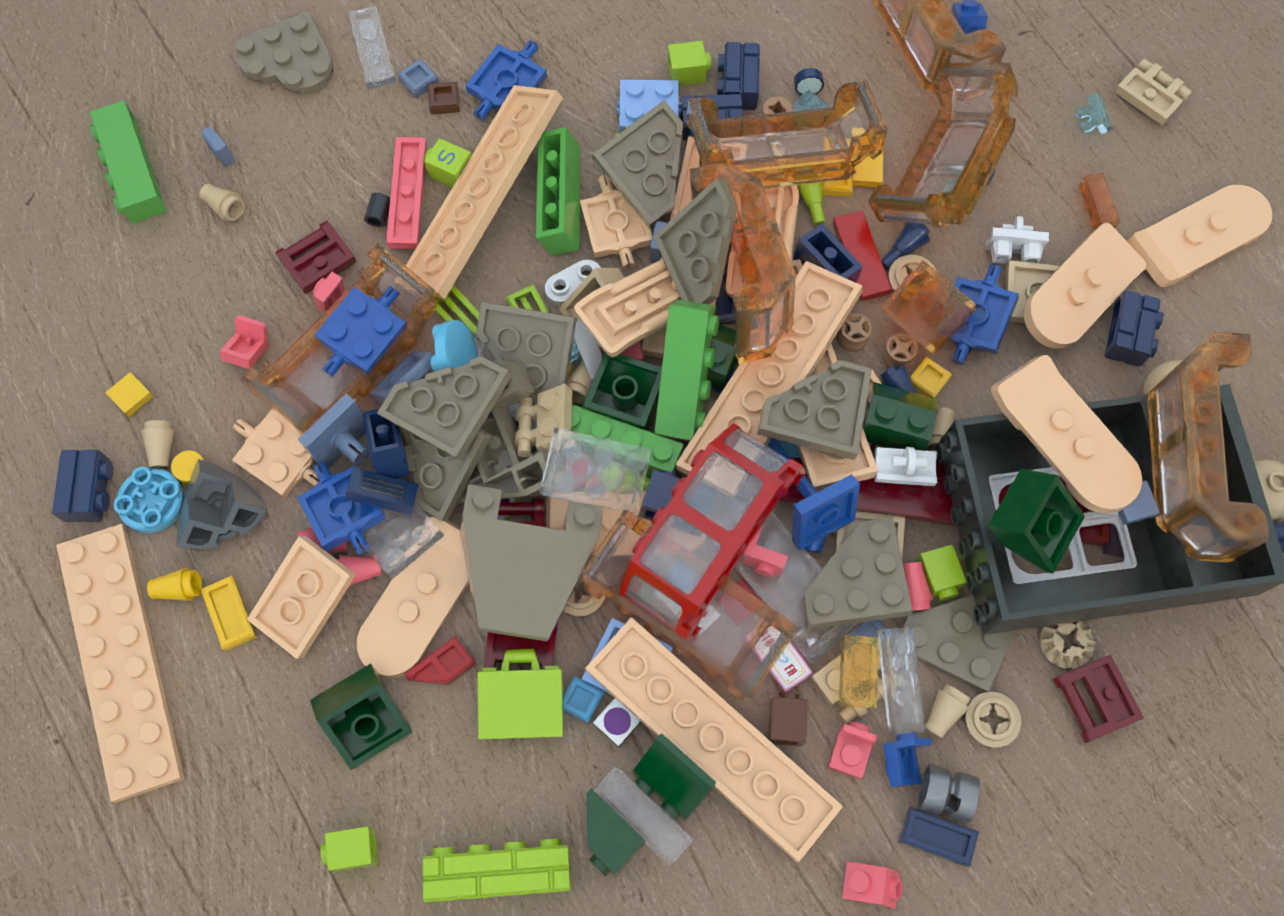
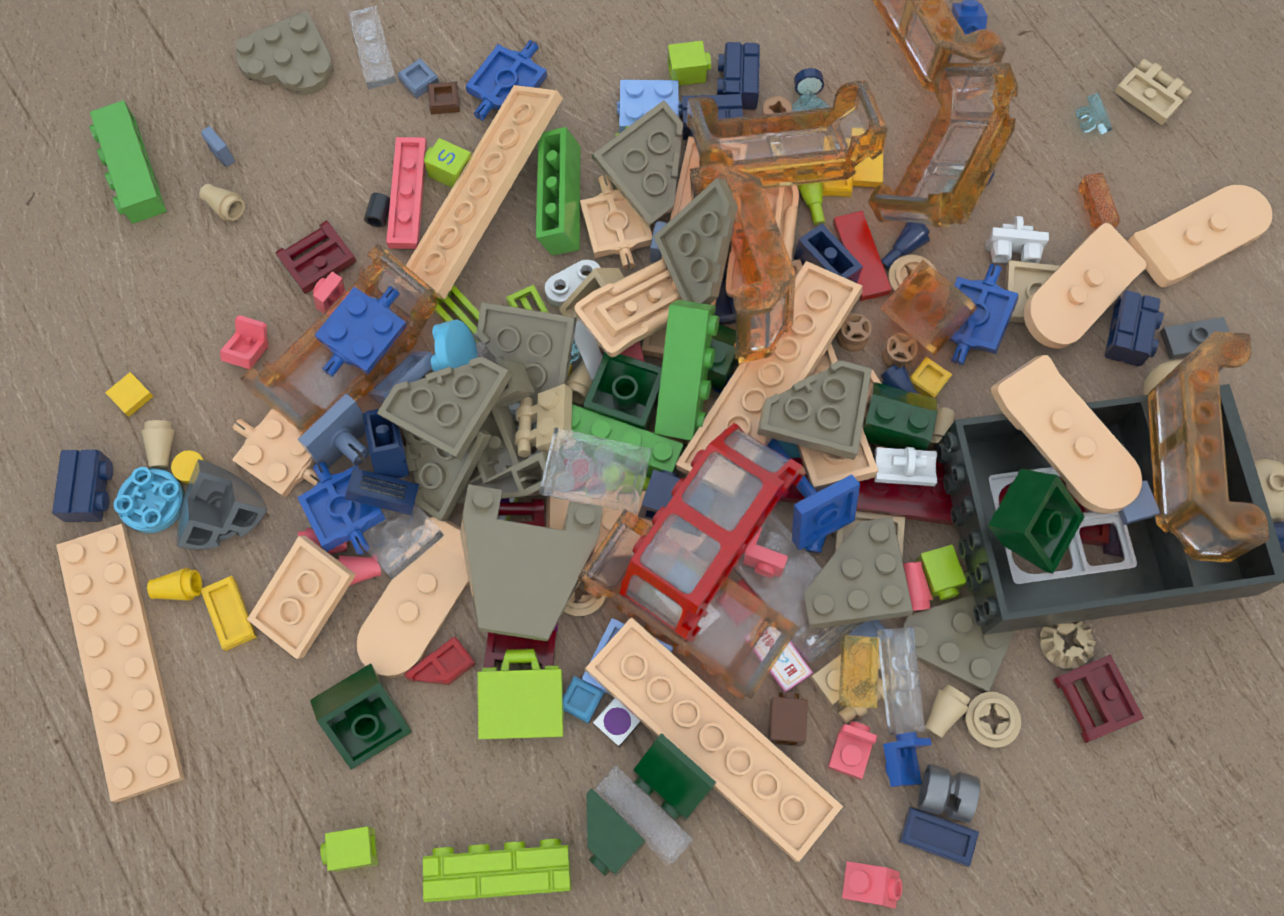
(1185, 338): none -> dark grey plate

